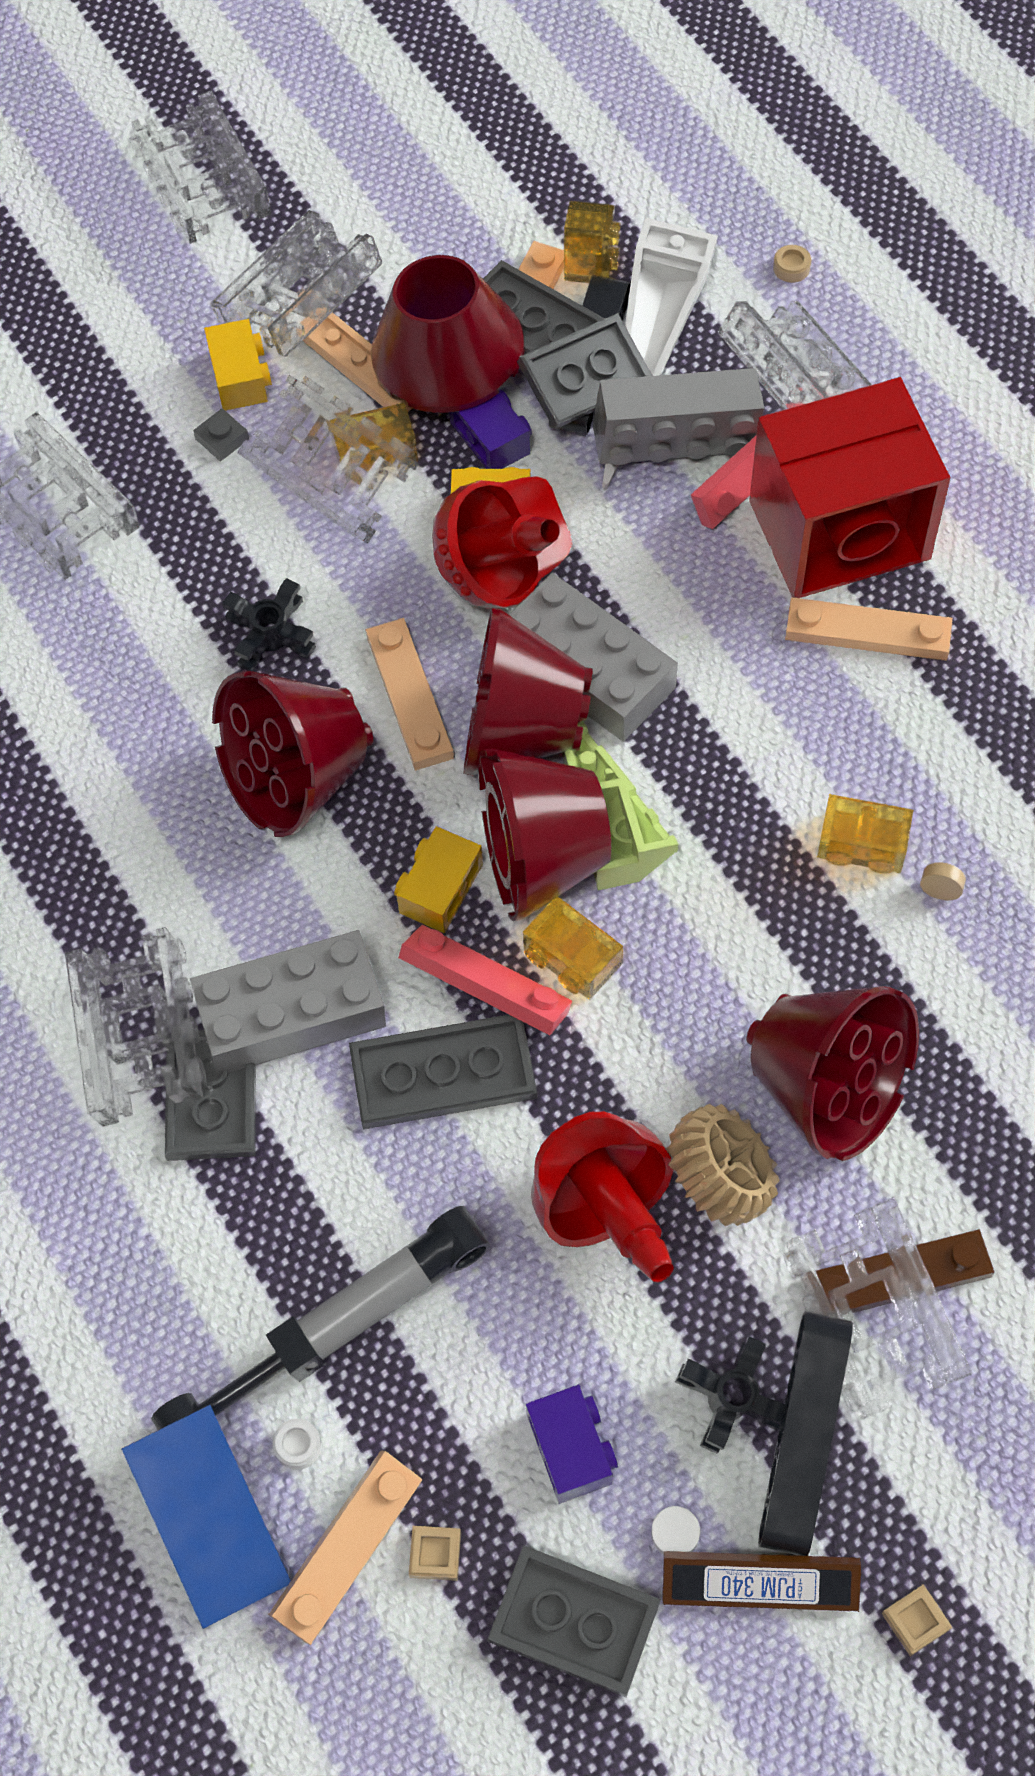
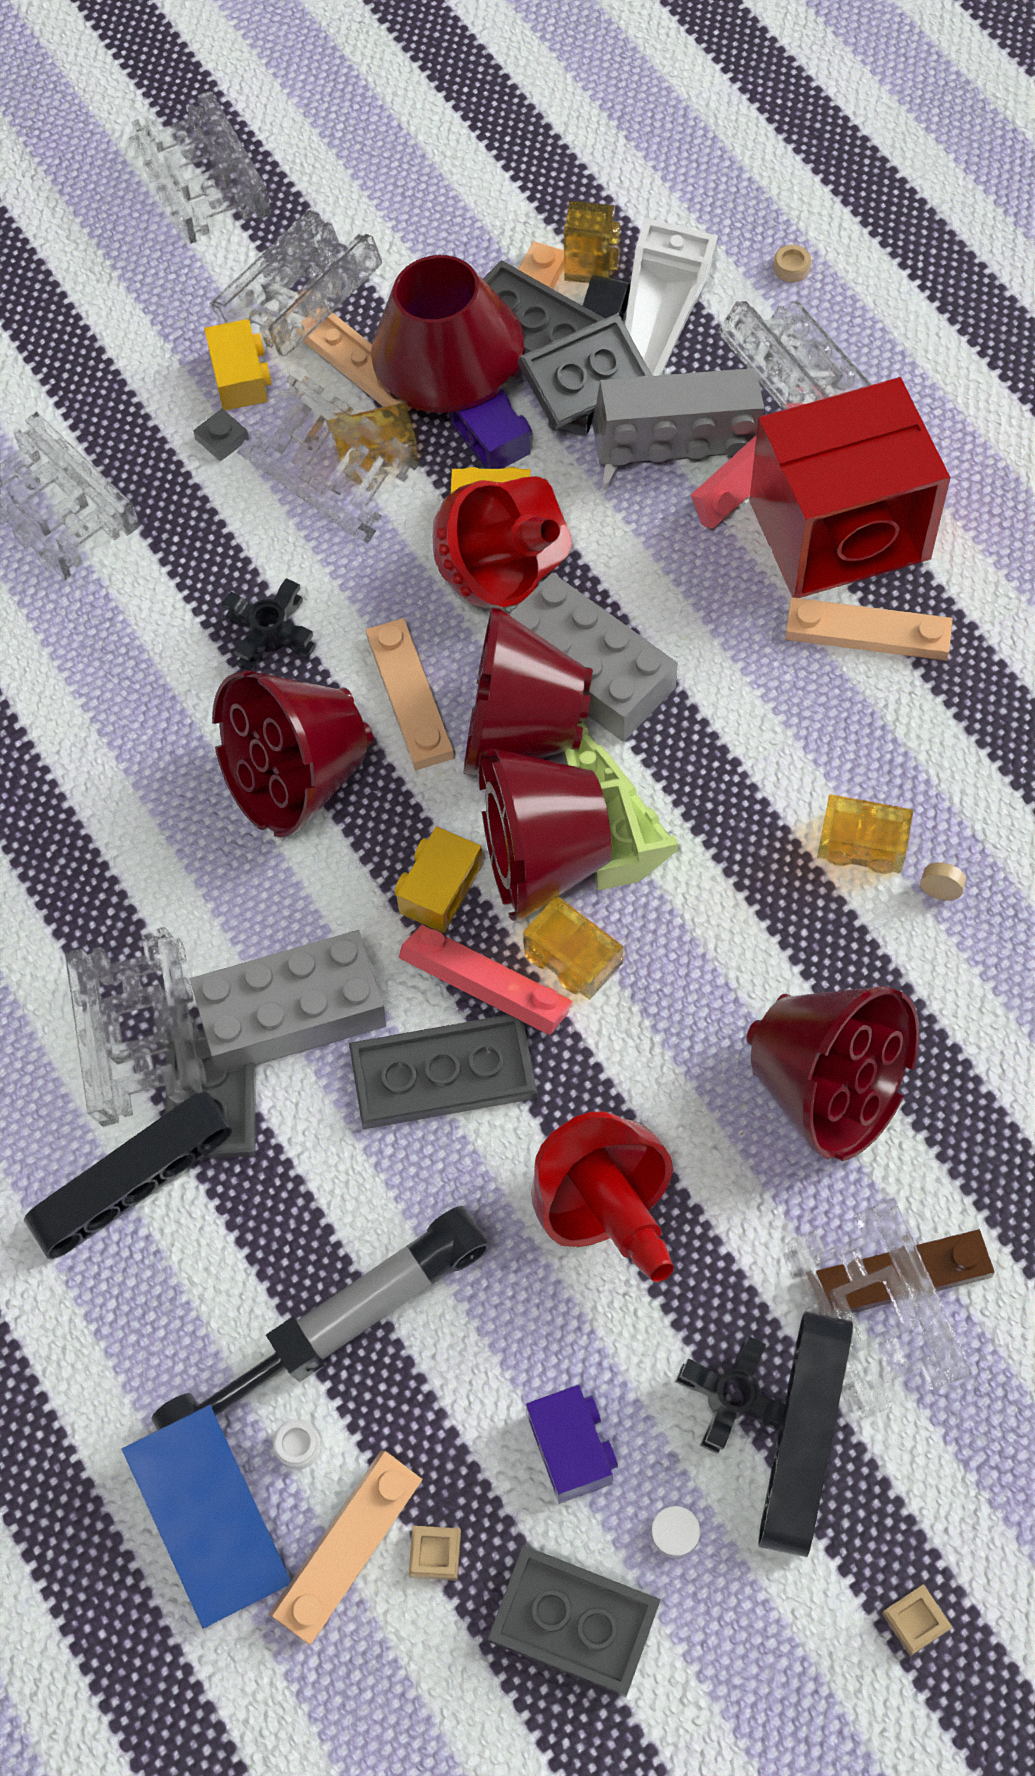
(128, 1175): none -> black beam
(723, 1165): tan gear -> none
(761, 1581): tile -> none

